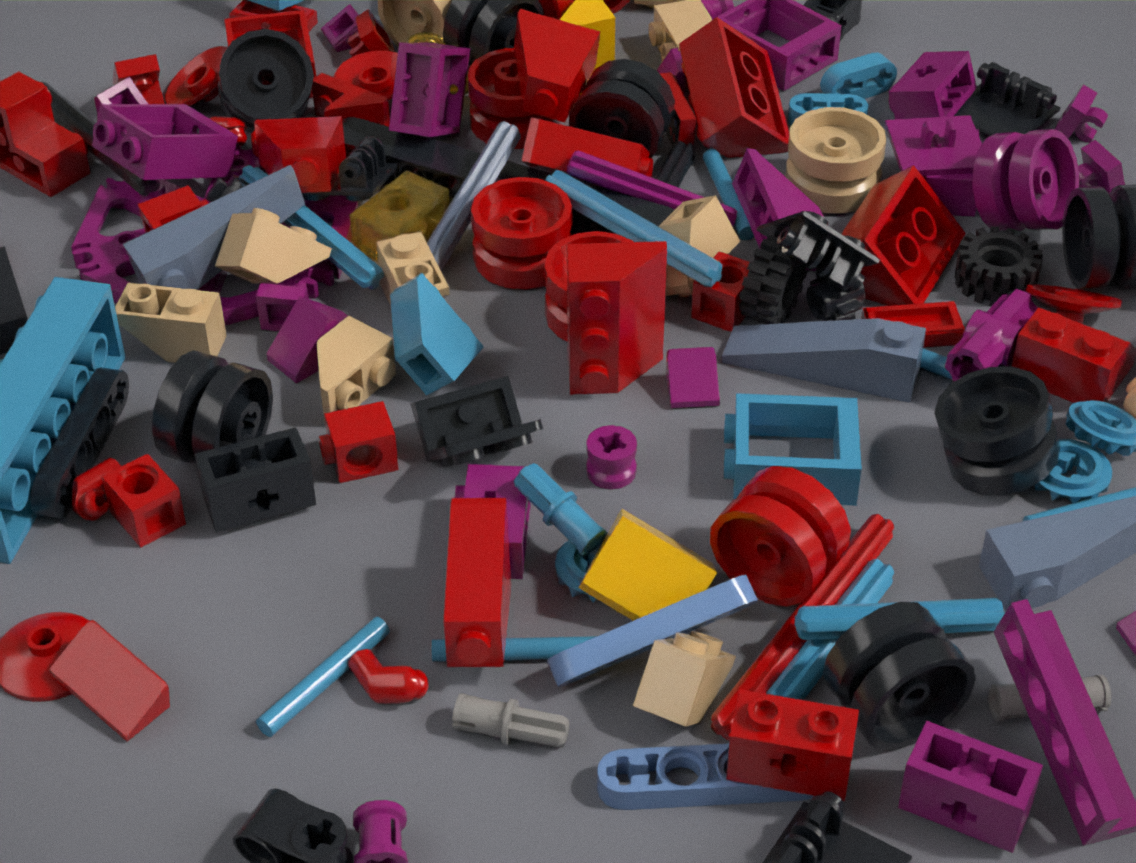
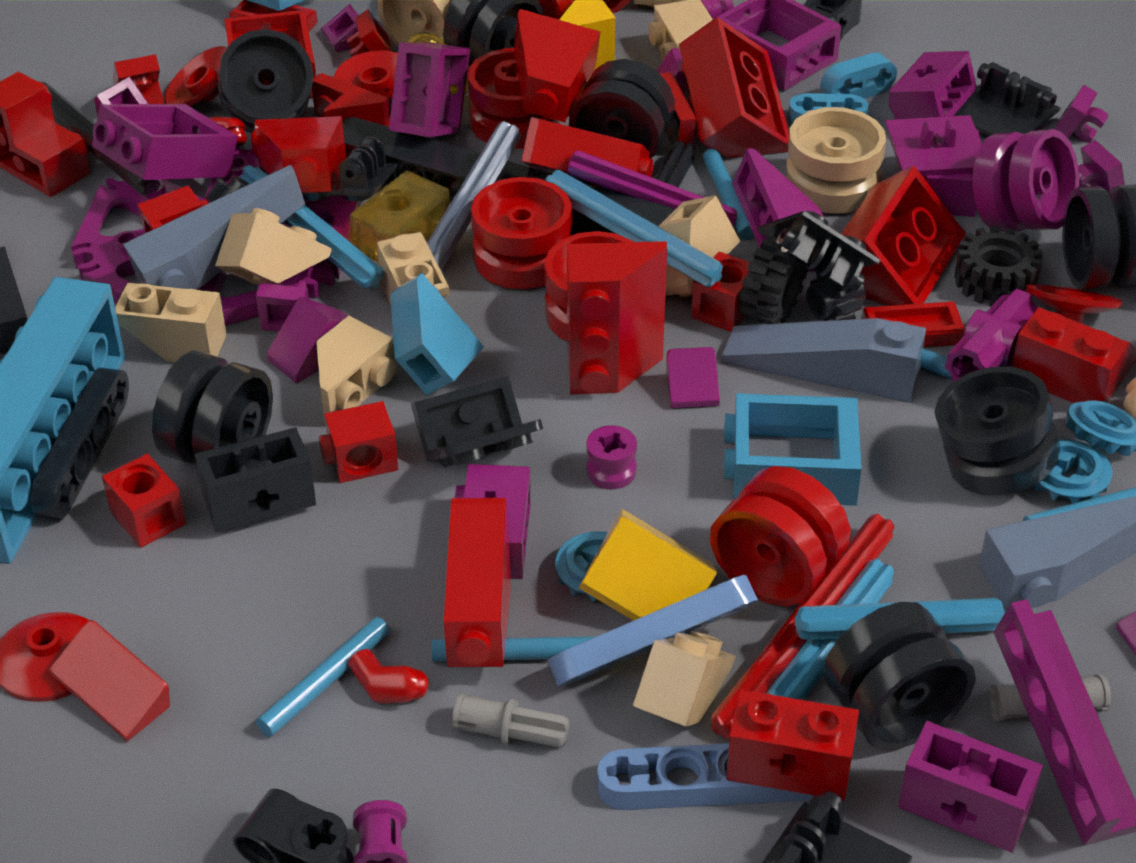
(89, 492): red arm -> none
(559, 509): dark azure axle -> none

